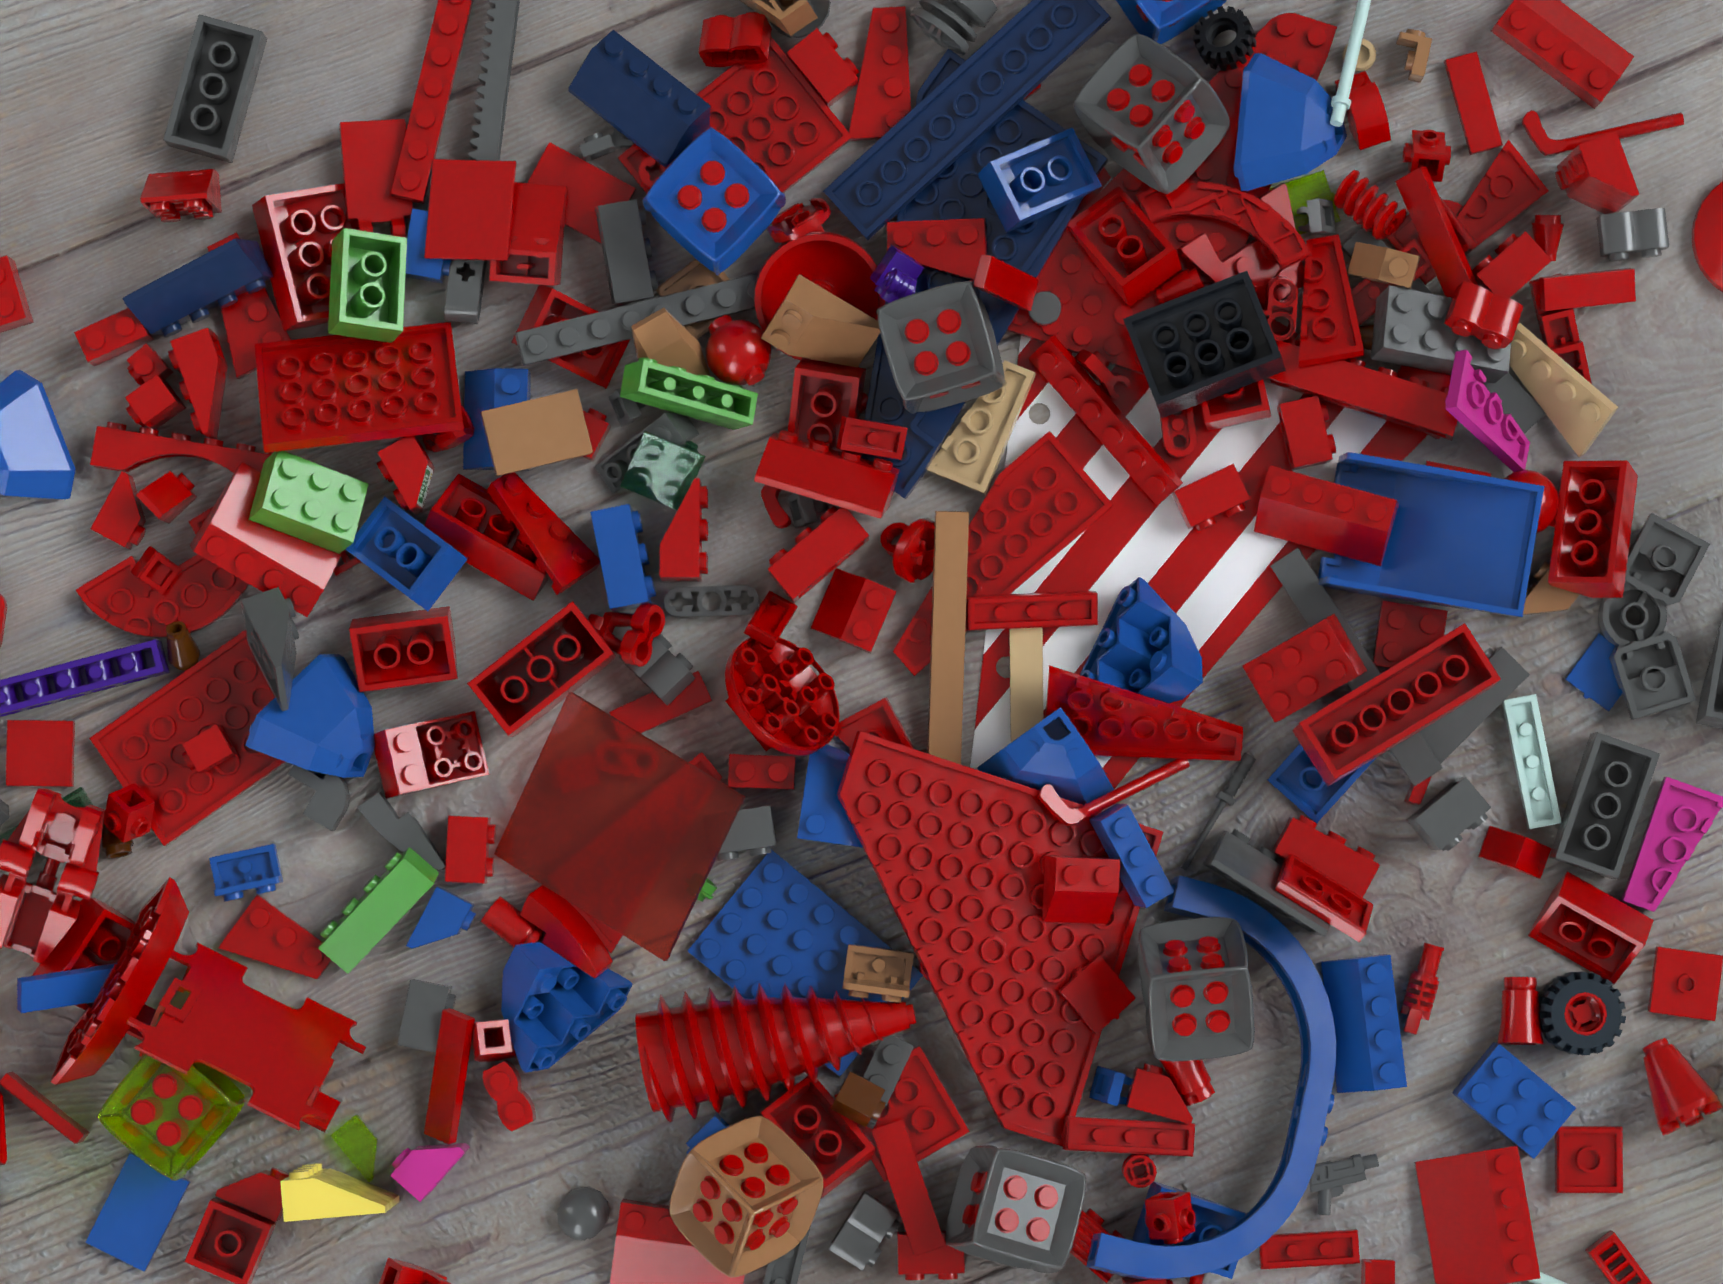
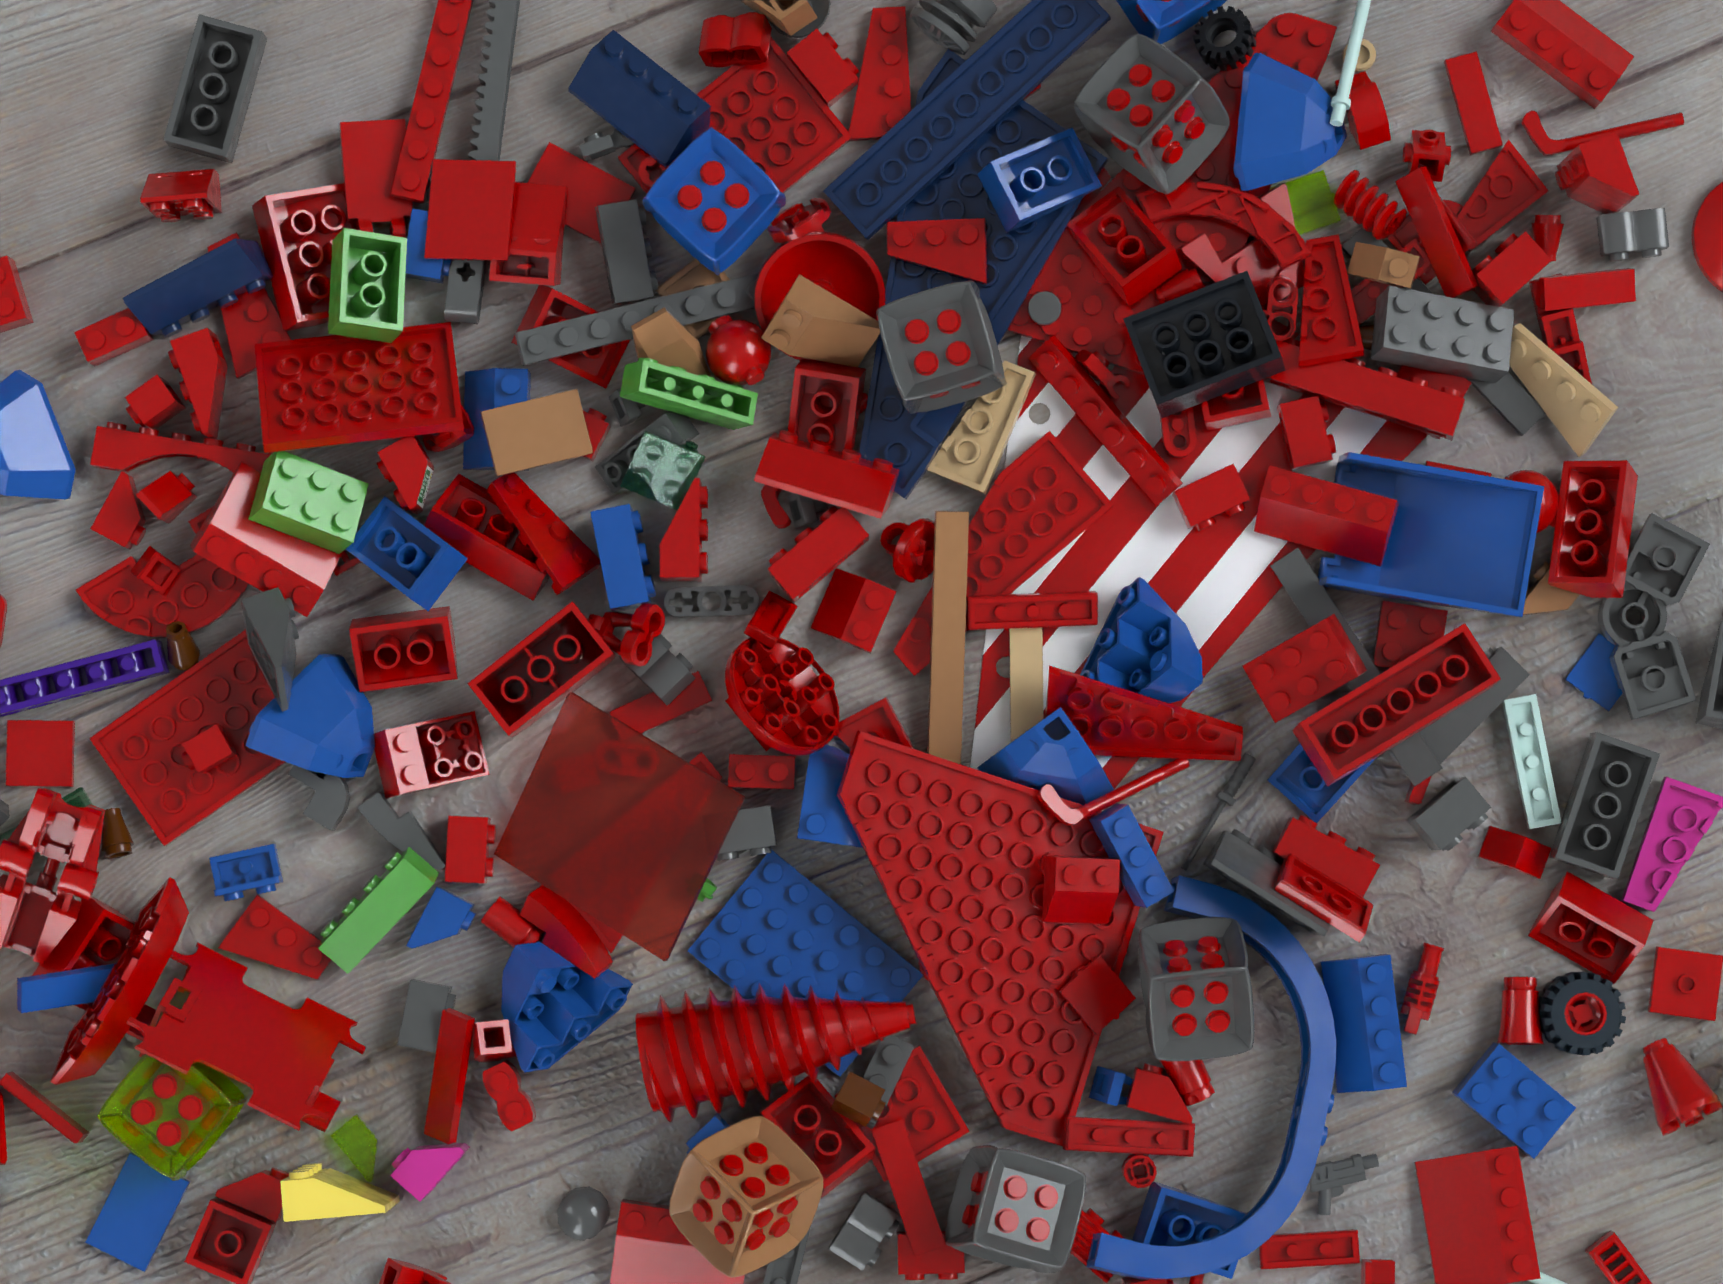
(129, 813): red brick -> none
(146, 364): red brick -> none
(871, 437): red plate -> none
(878, 972): medium nougat bracket -> none
(896, 275): dark purple brick -> none
(1006, 282): red tile -> none
(1170, 1216): red brick -> none
(1320, 217): dark grey tile -> none
(1416, 60): medium nougat bracket -> none
(1483, 315): red brick -> none
(1483, 414): dark pink wing -> none
(1589, 1159): red tile -> none

